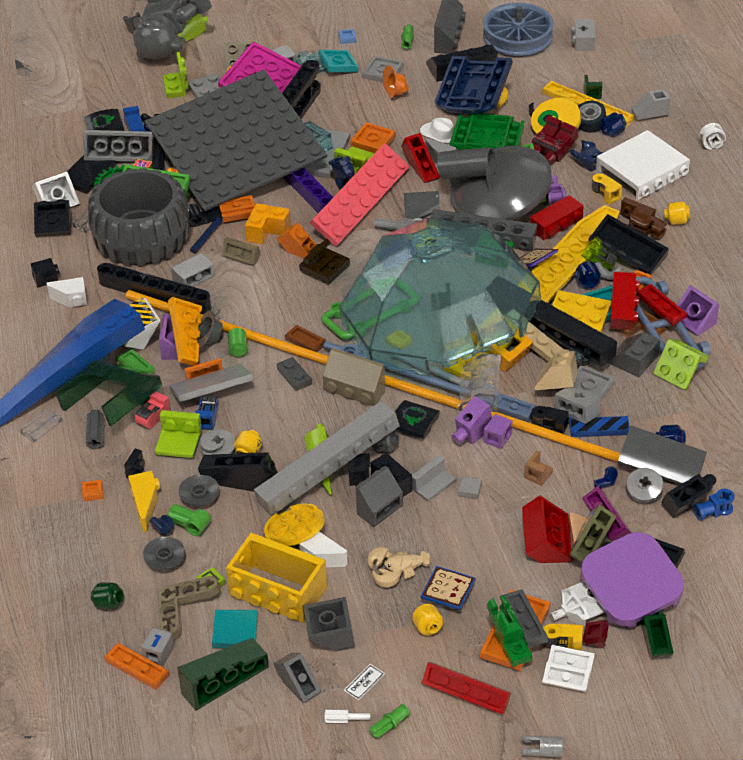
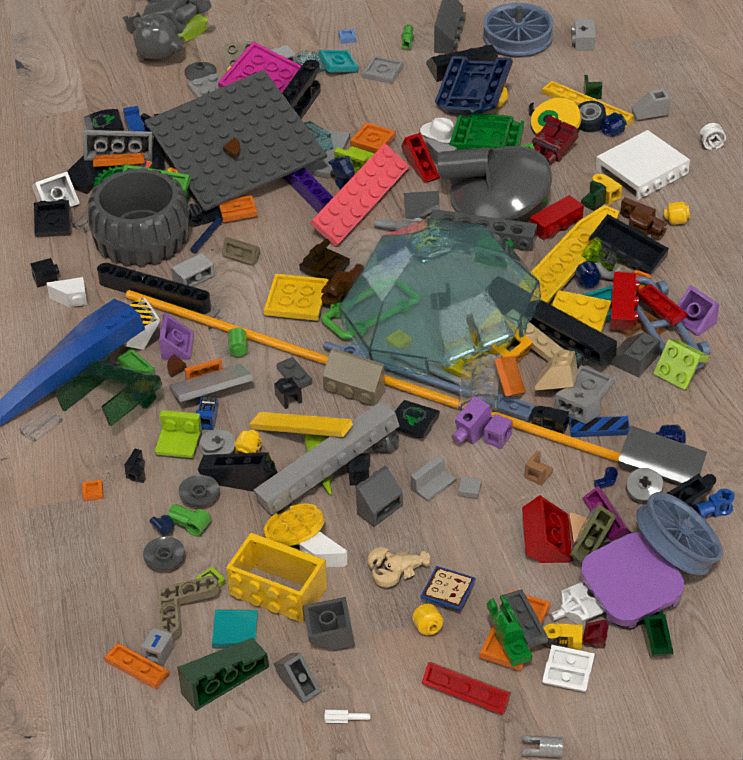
(95, 429): dark grey axle -> none
(107, 596): dark green head -> none
(119, 159): none -> orange tile
(145, 496): yellow slope -> none
(150, 413): coral leg -> none
(175, 365): none -> reddish brown tile
(176, 83): lime bracket -> none
(185, 328): light orange wing -> none
(199, 70): none -> dark grey dish
(209, 329): dark grey piece -> none
(232, 148): none -> reddish brown tile
(266, 220): light orange brick -> none
(286, 388): none -> black window
(295, 297): none -> yellow plate
(296, 241): orange slope -> none
(301, 424): none -> yellow tile
(305, 338): dark orange tile -> none
(339, 285): none -> reddish brown plate
(364, 682): white sticker -> none
(389, 721): bright green axle -> none
(394, 82): orange piece -> none
(400, 474): black brick -> none
(509, 375): none -> orange tile
(536, 256): piece -> none
(555, 192): medium lavender connector -> none
(587, 156): dark blue animal -> none
(595, 197): none -> dark green panel
(679, 533): none -> sand blue wheel

